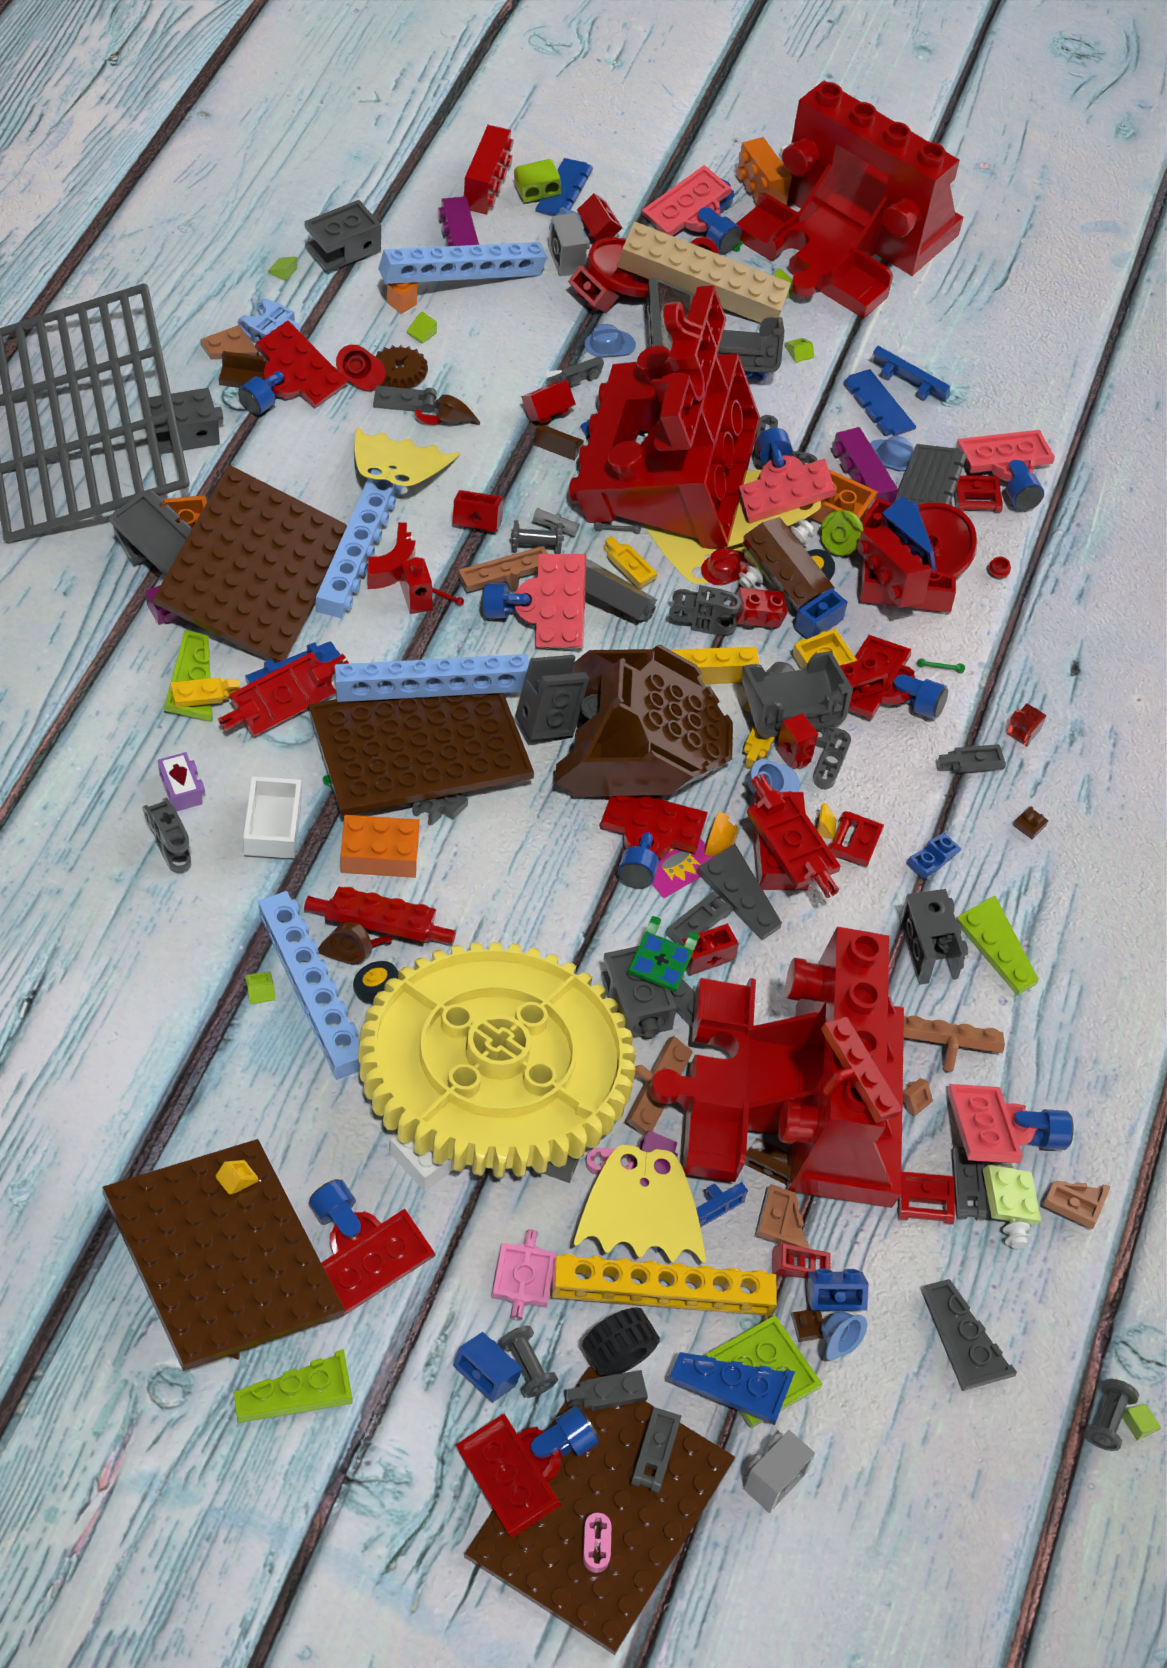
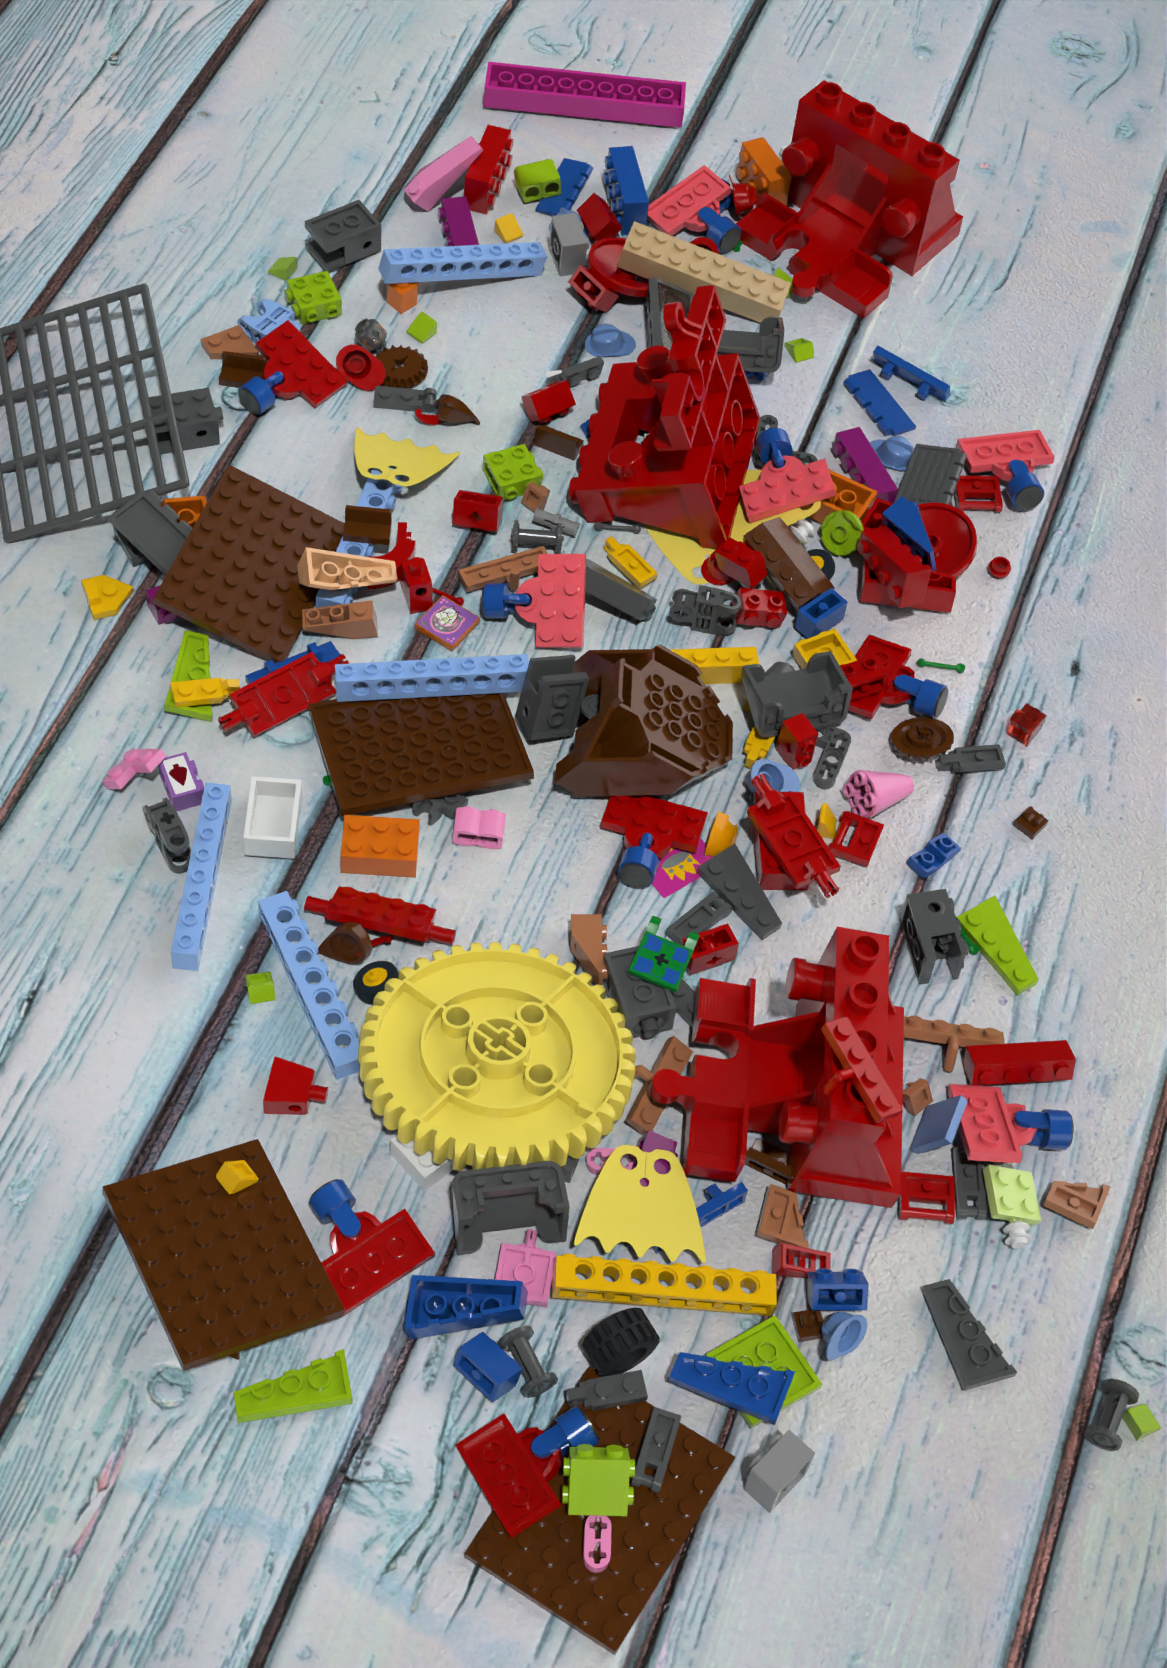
(105, 595): none -> yellow plate
(134, 762): none -> bright pink plate
(201, 877): none -> light blue brick
(291, 1089): none -> red torso
(313, 297): none -> lime brick
(341, 570): none -> light nougat wedge
(343, 620): none -> nougat slope
(367, 525): none -> reddish brown panel
(370, 334): none -> dark grey head
(439, 175): none -> bright pink wedge
(447, 623): none -> tile
(458, 1304): none -> blue wedge
(479, 827): none -> bright pink brick
(508, 228): none -> yellow slope
(509, 1200): none -> dark grey windscreen
(511, 471): none -> lime brick
(535, 496): none -> nougat tile
(584, 94): none -> dark pink brick
(587, 945): none -> nougat slope
(598, 1480): none -> lime brick
(625, 187): none -> blue brick
(741, 562): none -> red brick
(744, 197): none -> red piece
(875, 791): none -> bright pink cone
(934, 737): none -> reddish brown gear
(939, 1124): none -> medium blue tile
(973, 948): none -> green hinge
(1019, 1062): none -> red brick

